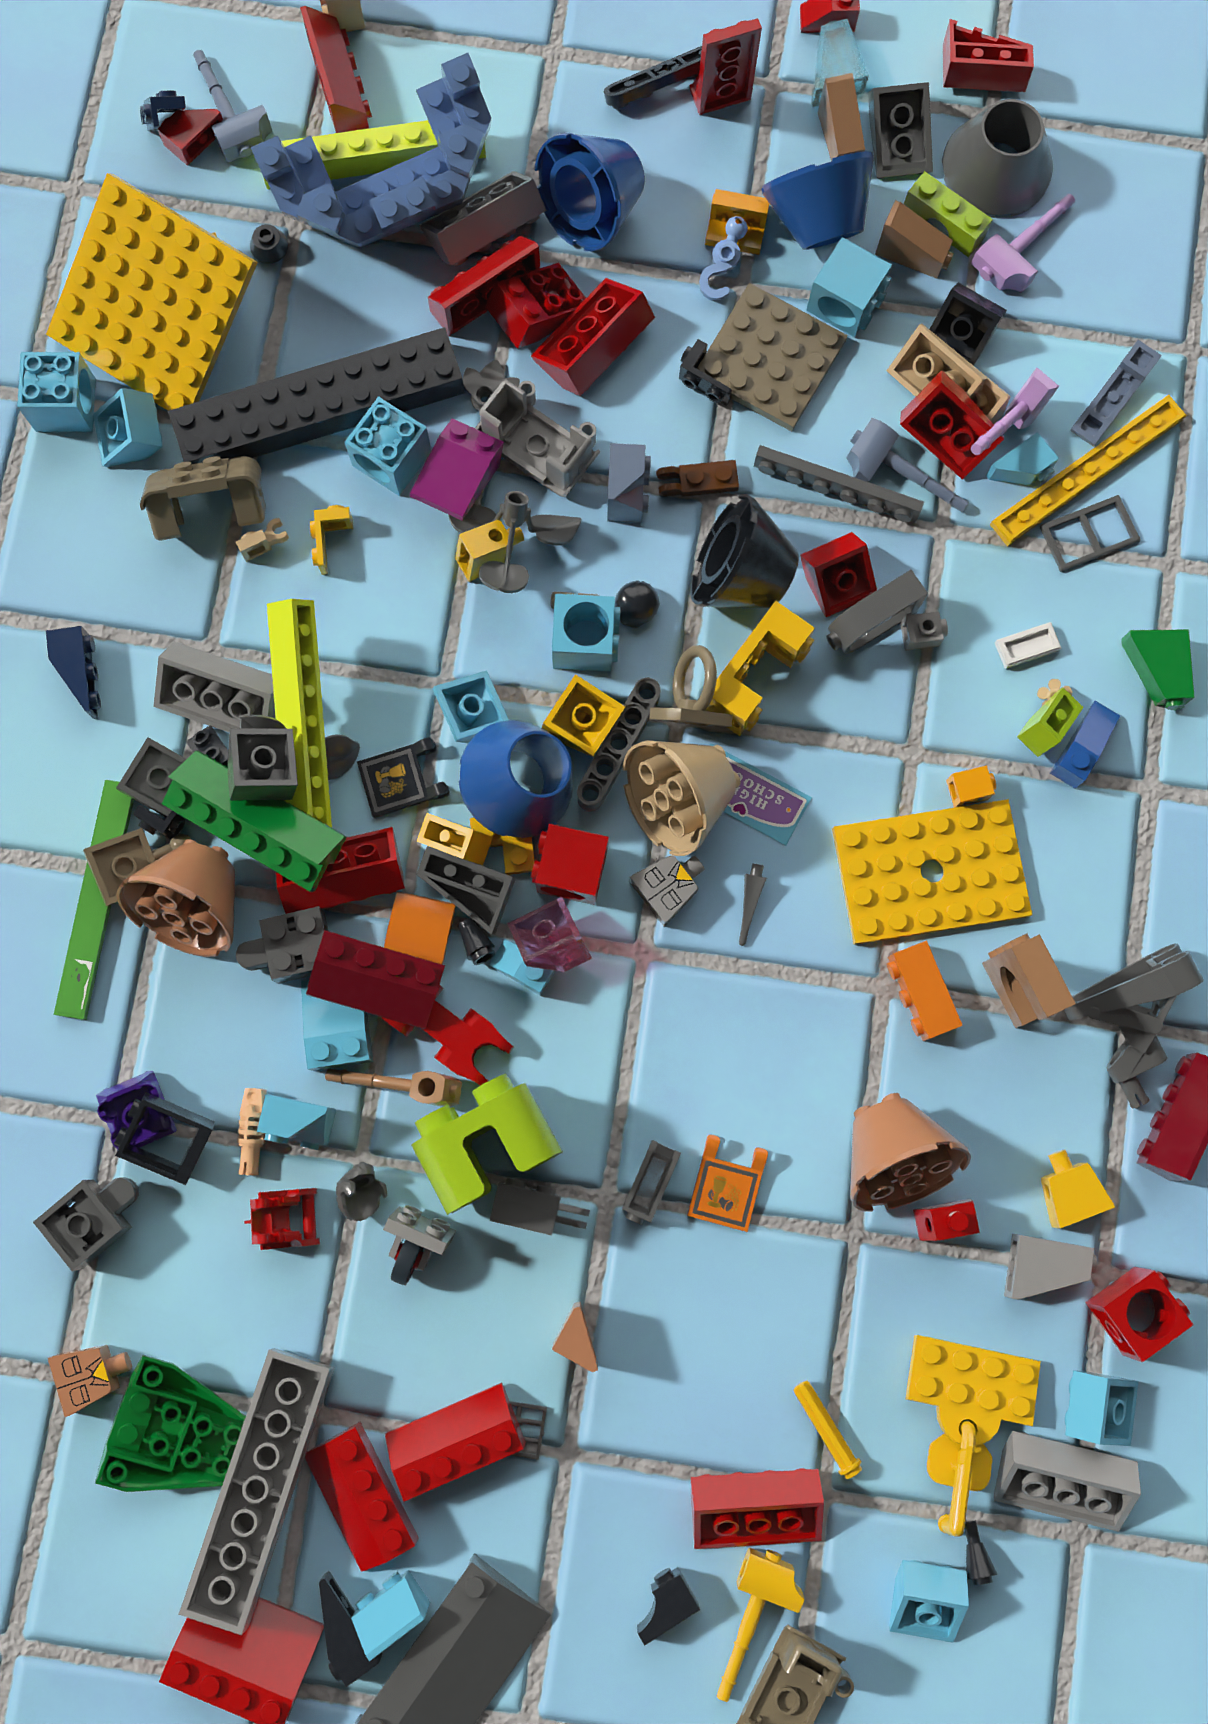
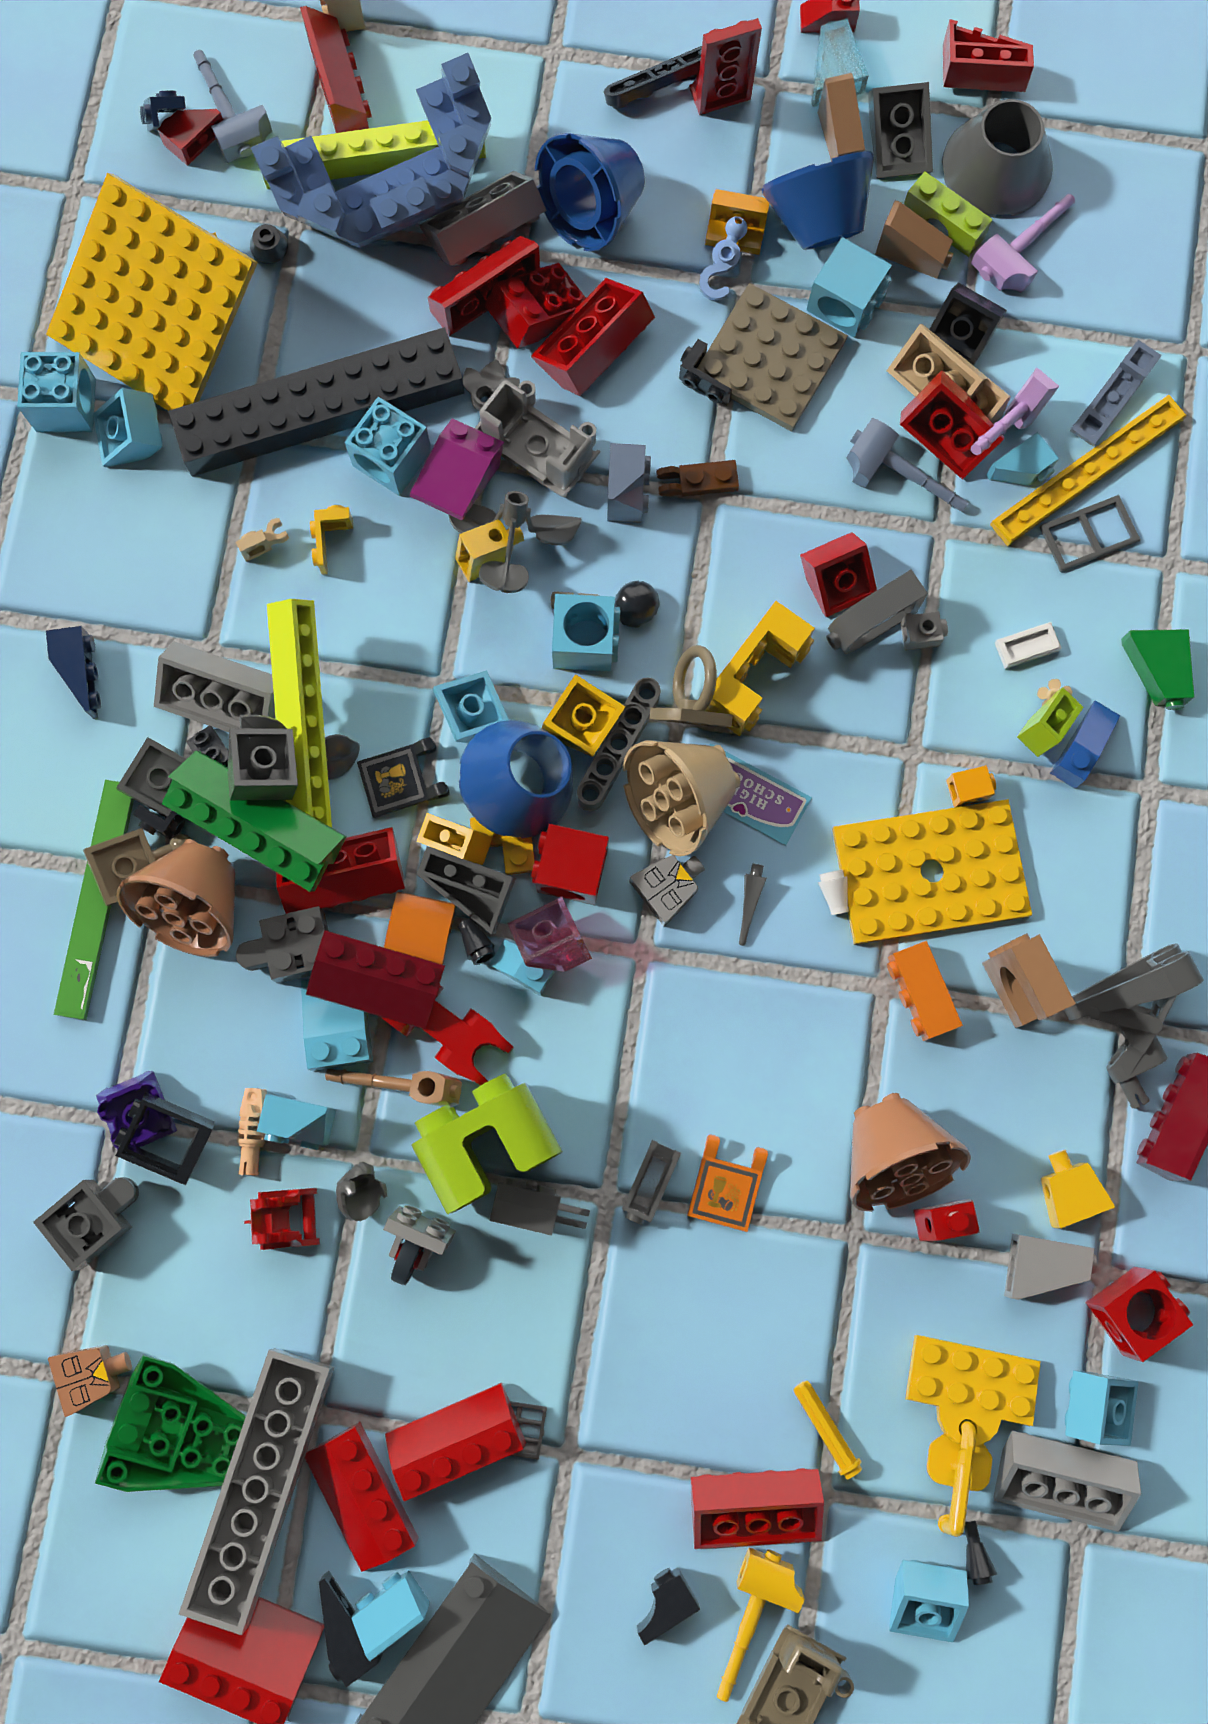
(165, 486): dark tan container -> none
(575, 1341): nougat slope -> none
(744, 560): black cone -> none
(835, 891): none -> white cone
(842, 485): dark grey plate -> none

